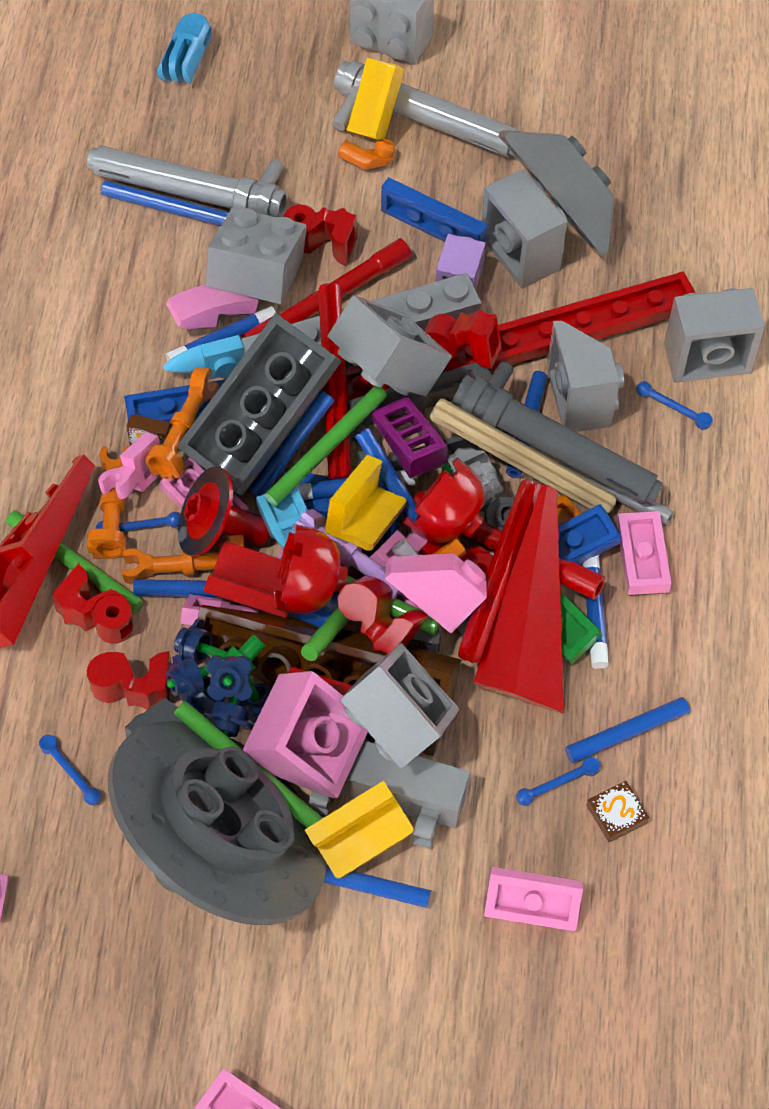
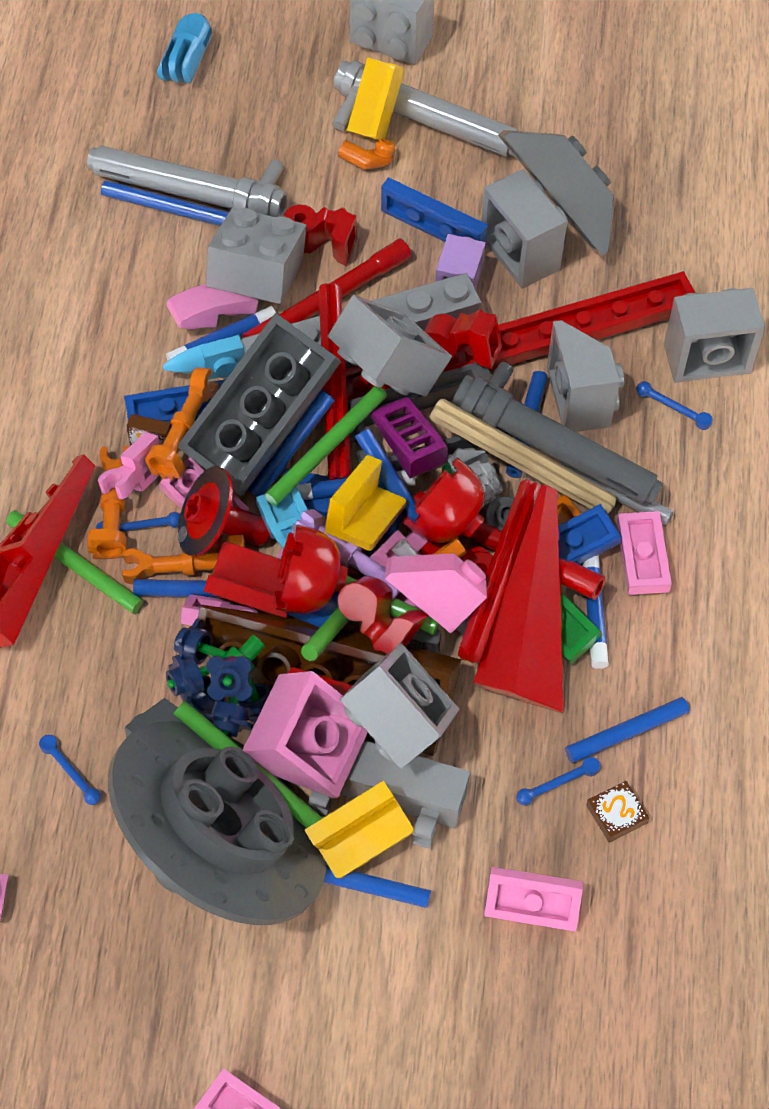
(105, 611): red leg -> none
(113, 679): red leg -> none

